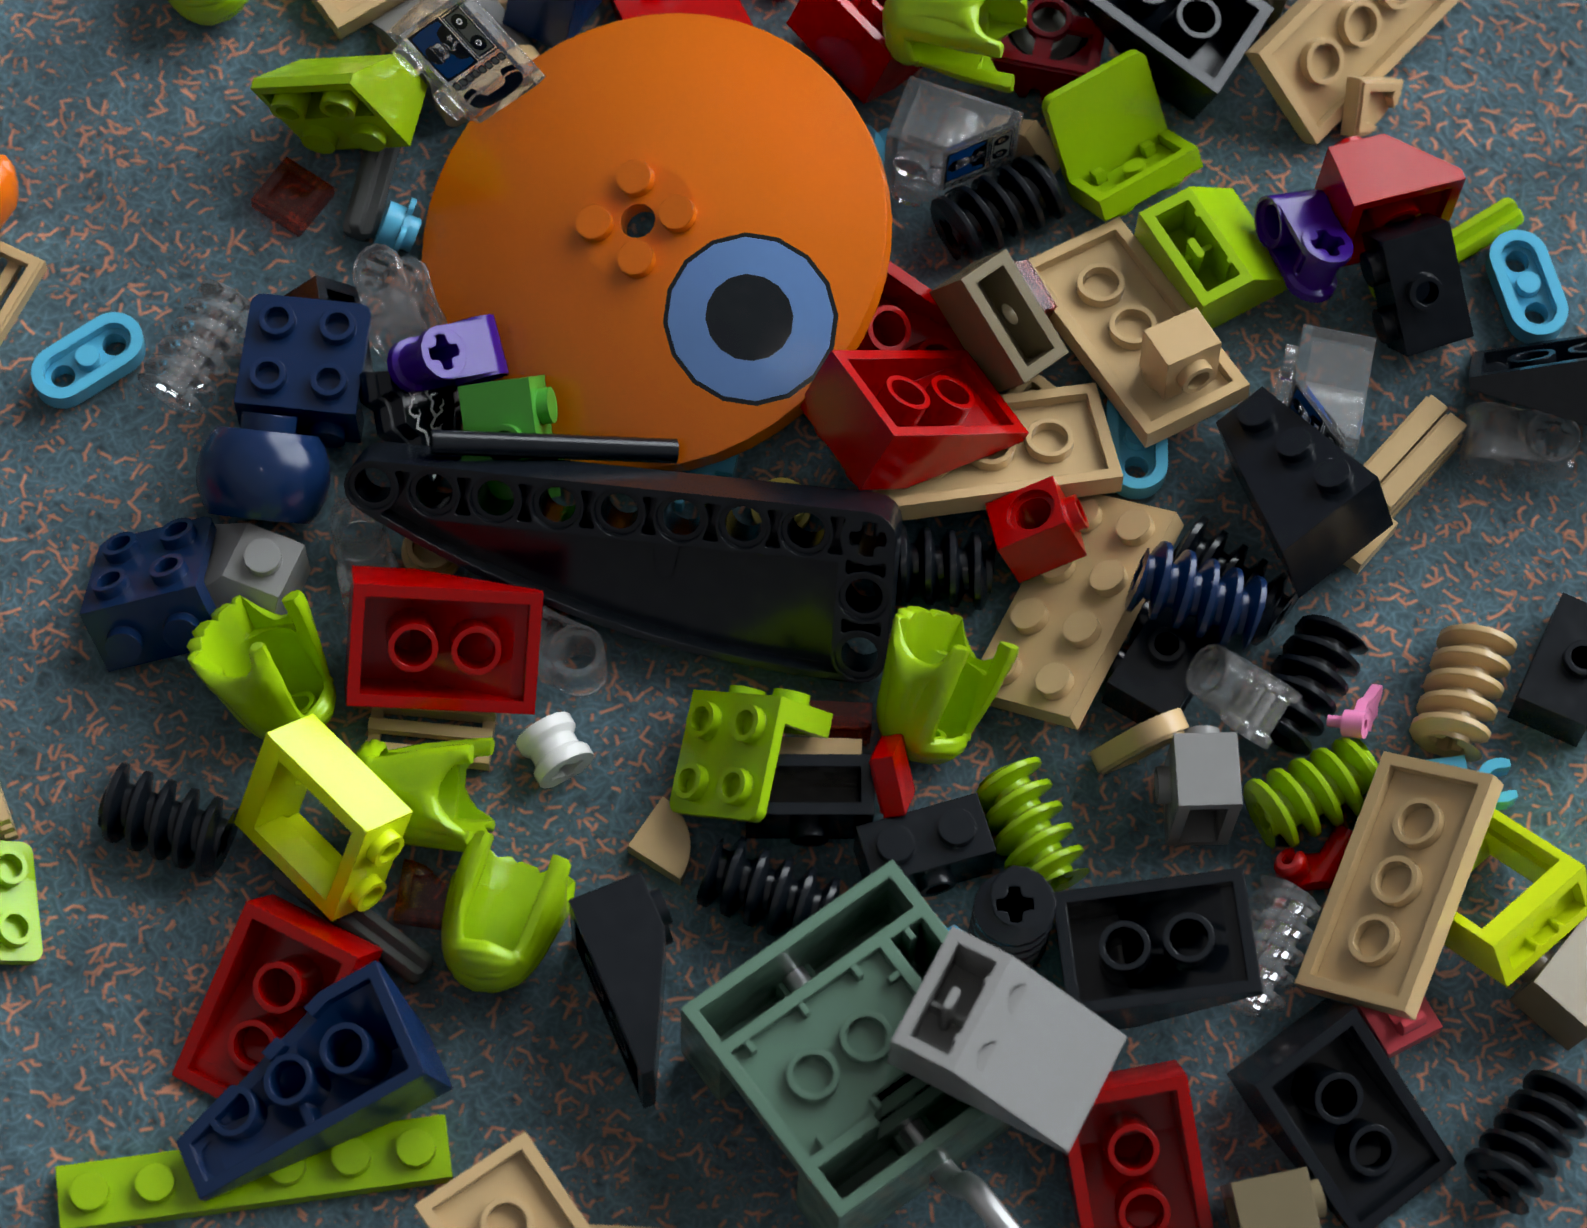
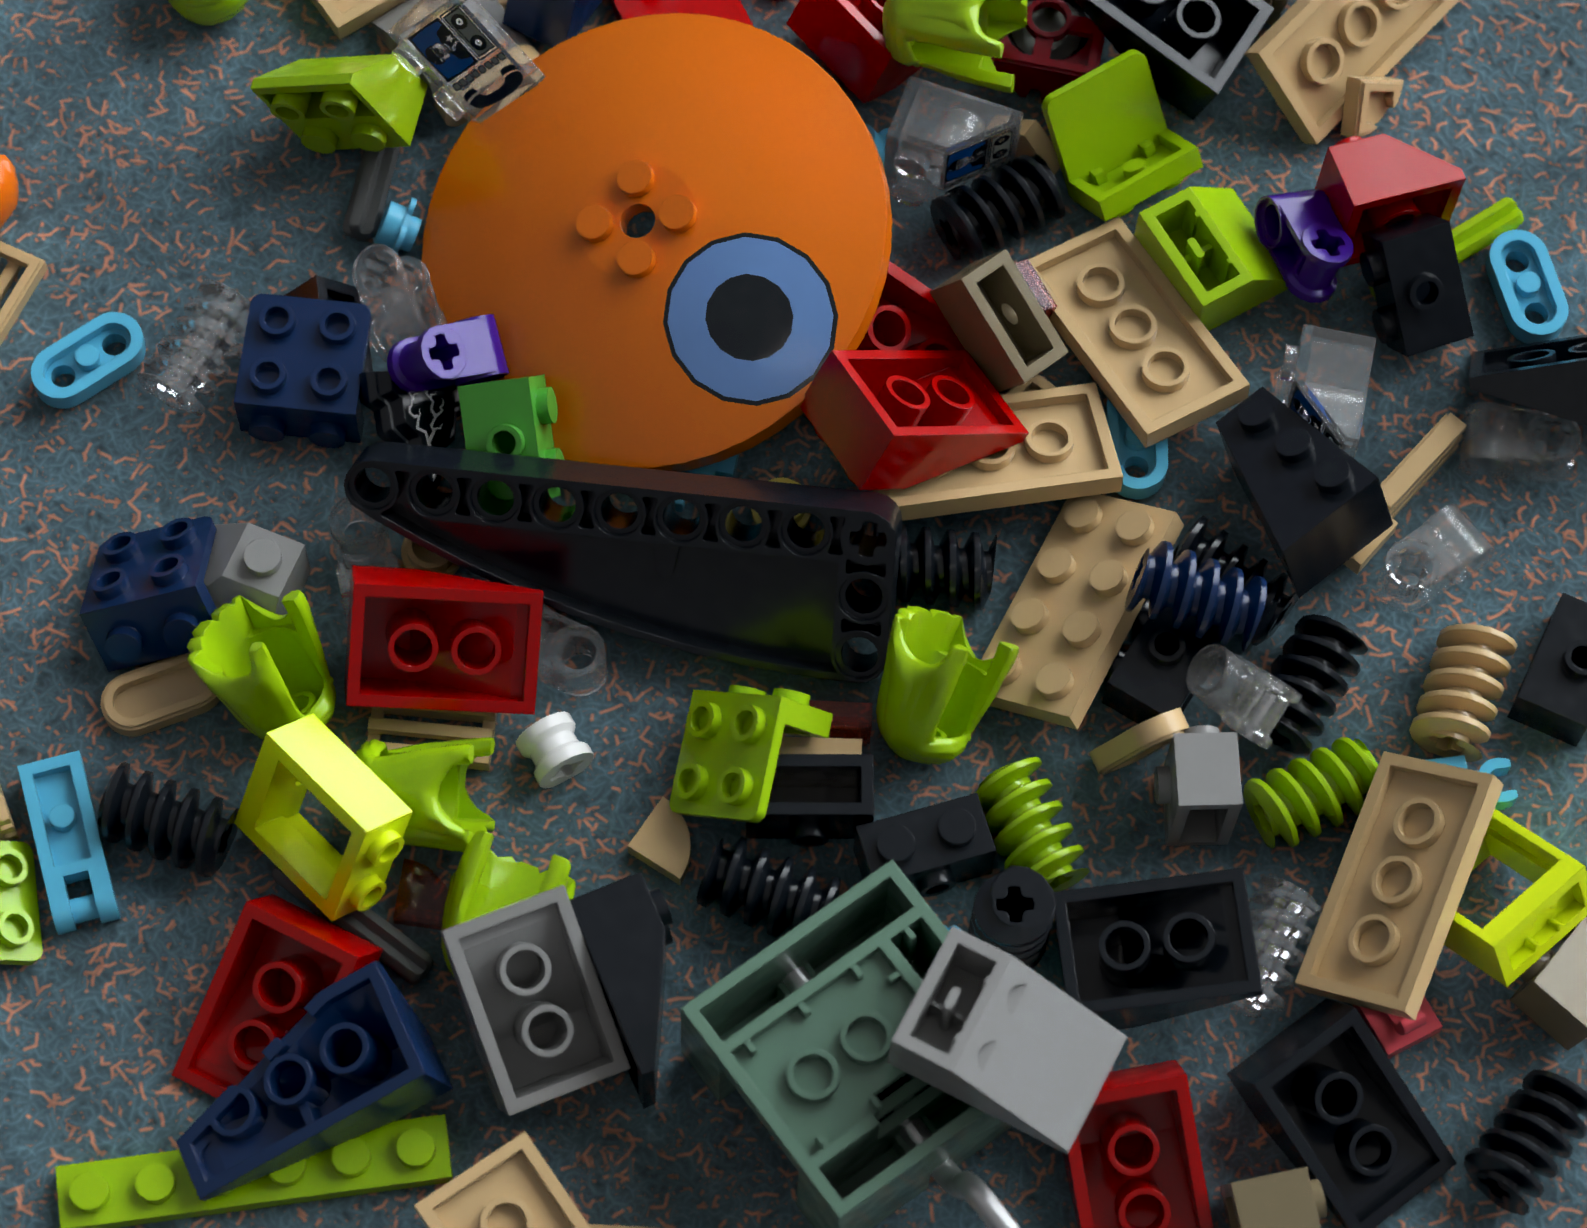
(68, 840): none -> medium azure plate
(155, 697): none -> tan tile
(263, 471): dark blue wheel -> none
(292, 196): clear red tile -> none
(533, 1001): none -> light grey slope
(553, 446): black piece -> none
(892, 776): red tile -> none
(1037, 528): red brick -> none
(1180, 354): tan plate -> none
(1314, 870): red arm -> none
(1360, 720): bright pink piece -> none
(1406, 437): tan tile -> none
(1432, 560): none -> clear piece

